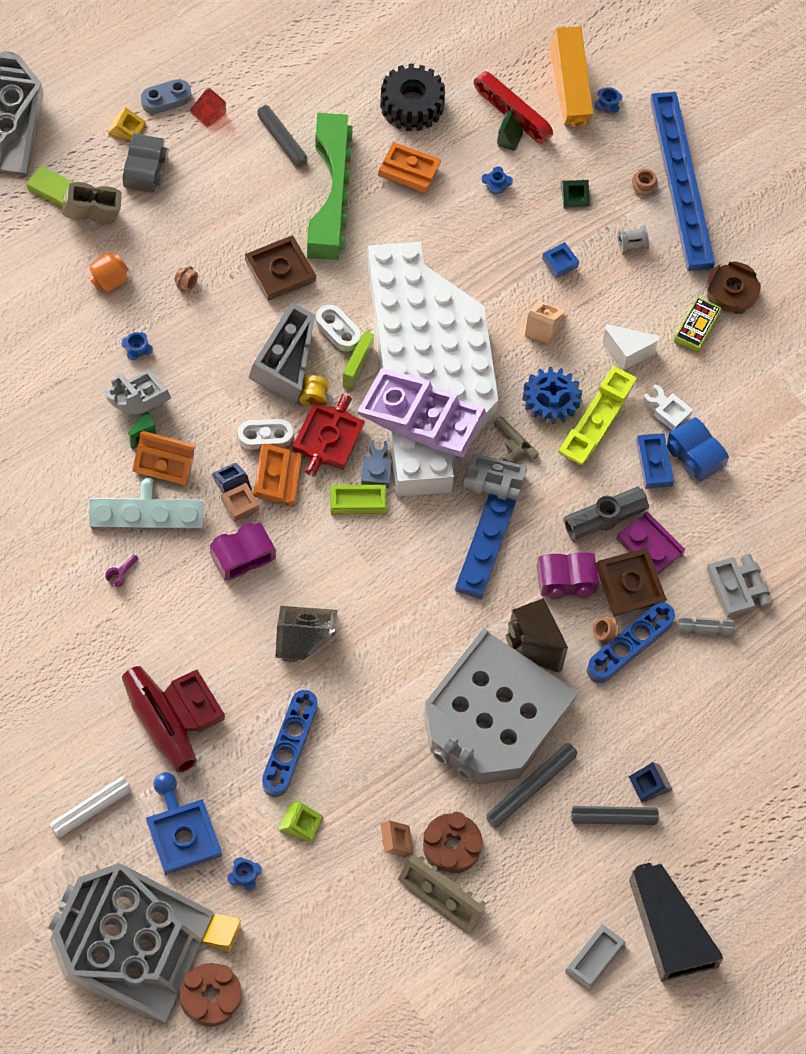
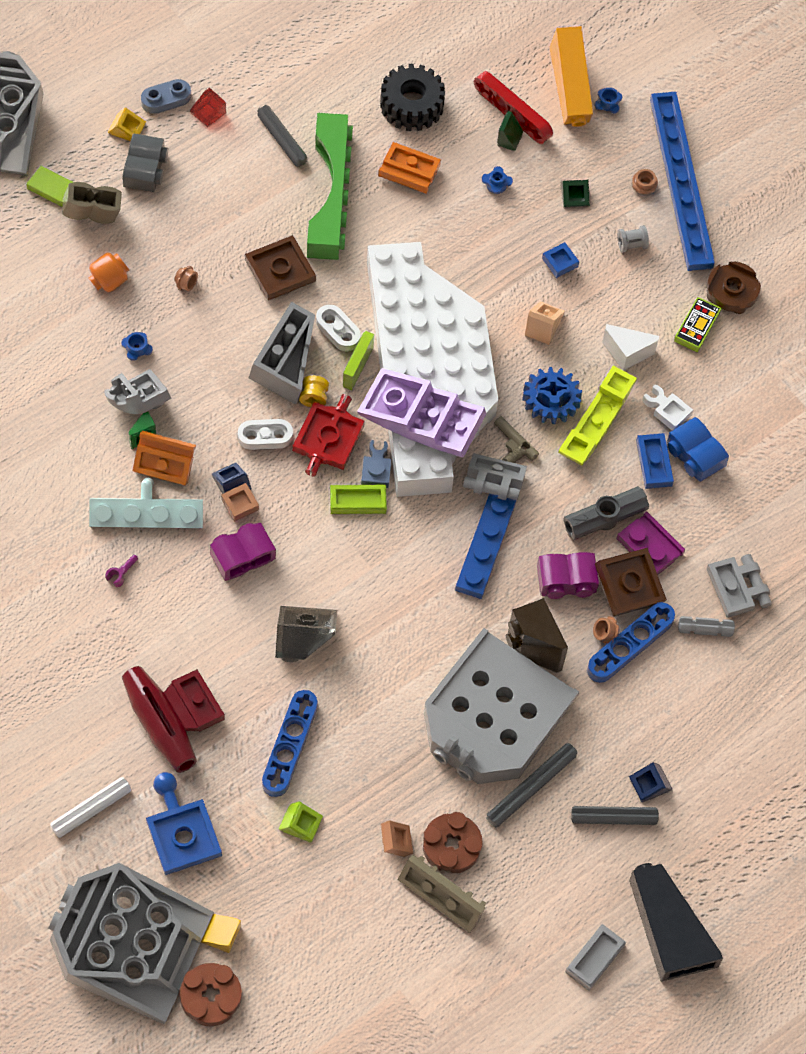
(244, 865): blue plate -> none
(277, 474): orange plate -> none

